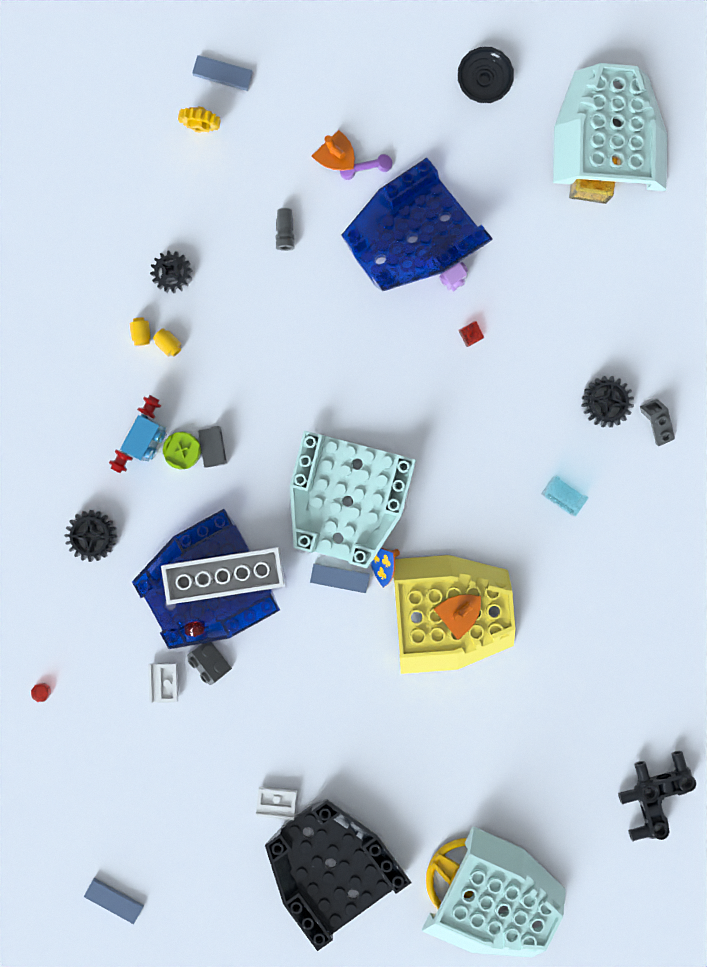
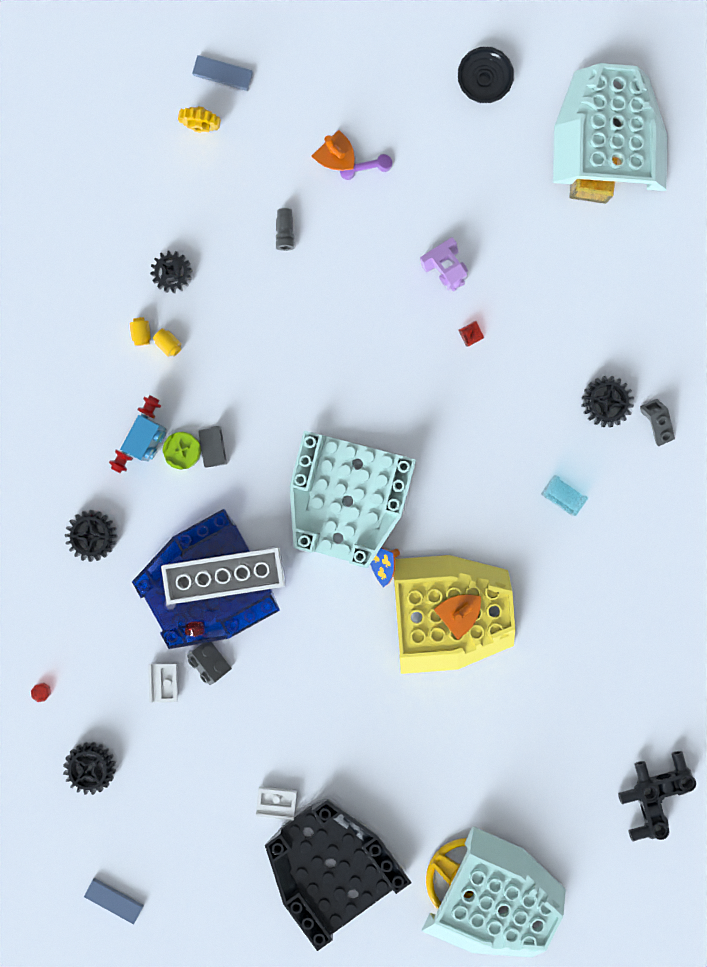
(77, 780): none -> black gear
(339, 578): sand blue tile -> none
(406, 209): clear blue wedge -> none

